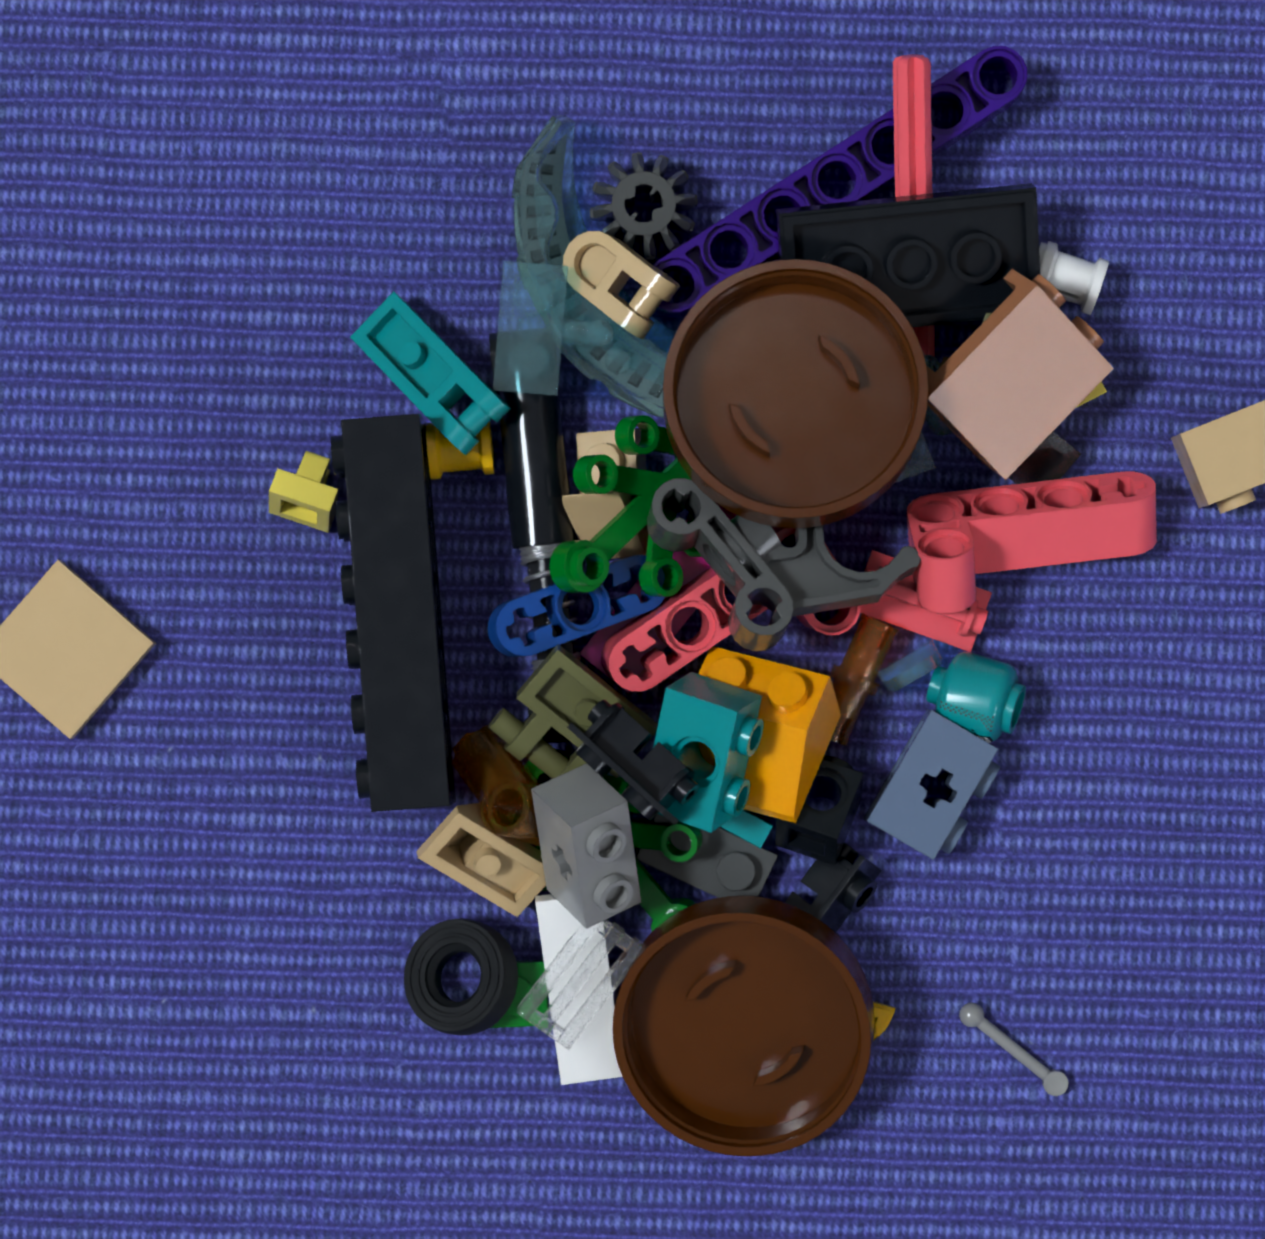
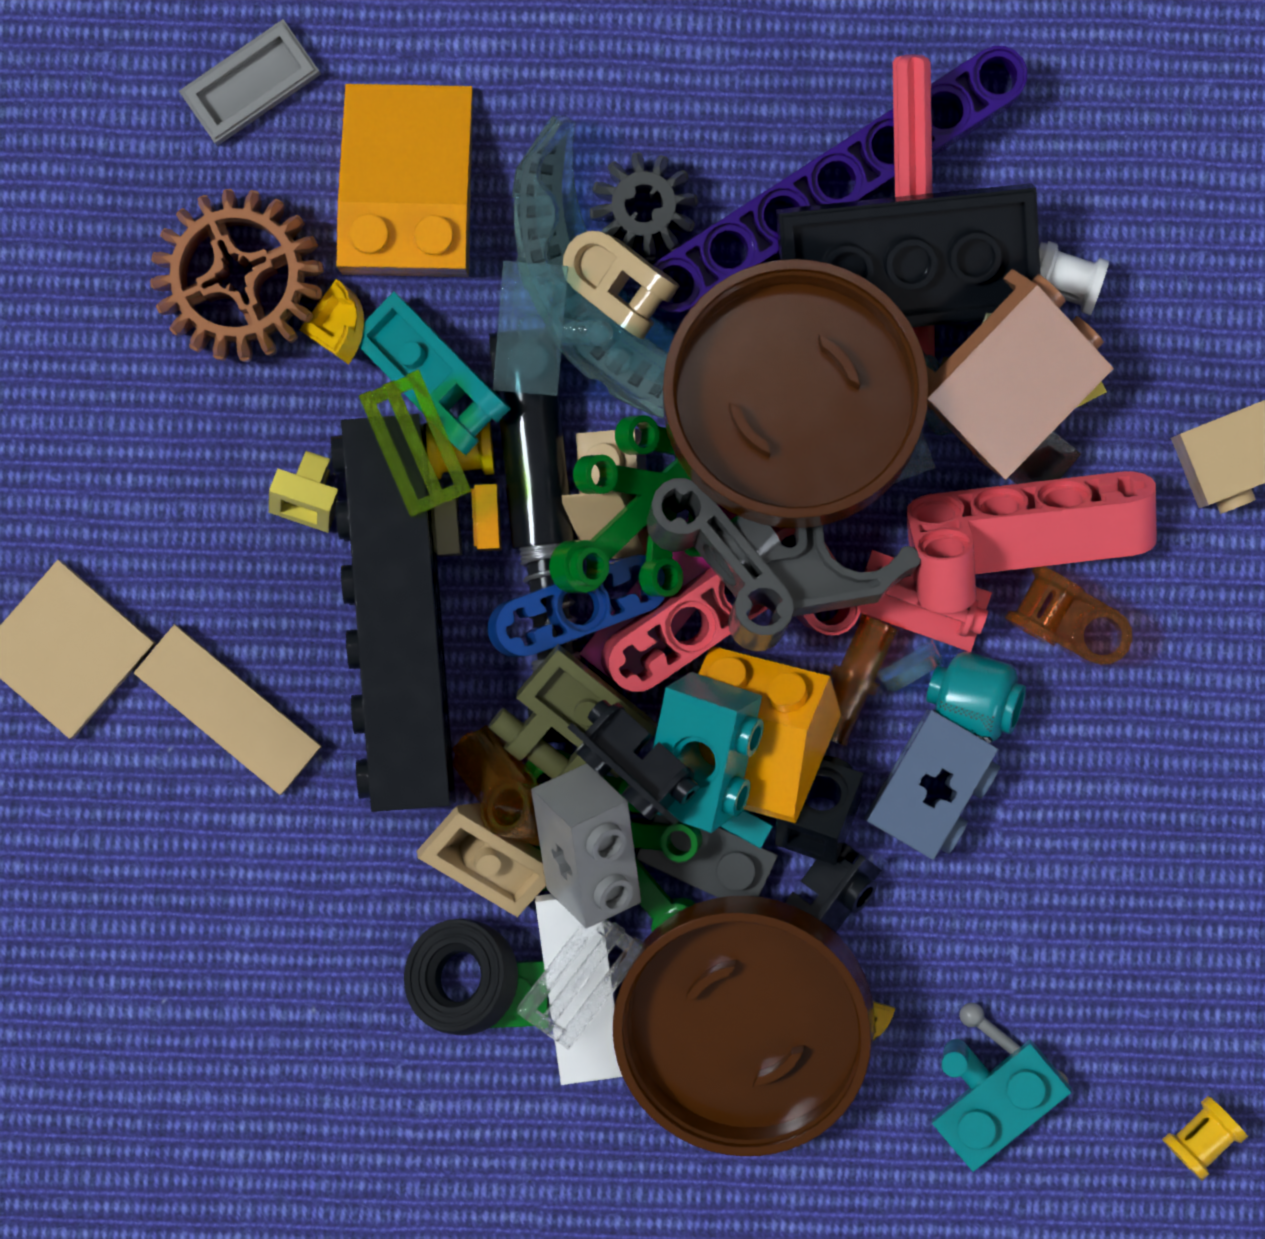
(209, 287): none -> nougat gear
(228, 709): none -> tan tile
(250, 82): none -> light grey tile
(337, 322): none -> yellow tile
(392, 392): none -> clear neon green tile
(405, 181): none -> light orange slope
(447, 529): none -> dark tan tile
(486, 517): none -> light orange tile
(998, 1101): none -> teal plate
(1067, 617): none -> clear orange piece
(1205, 1138): none -> yellow bush

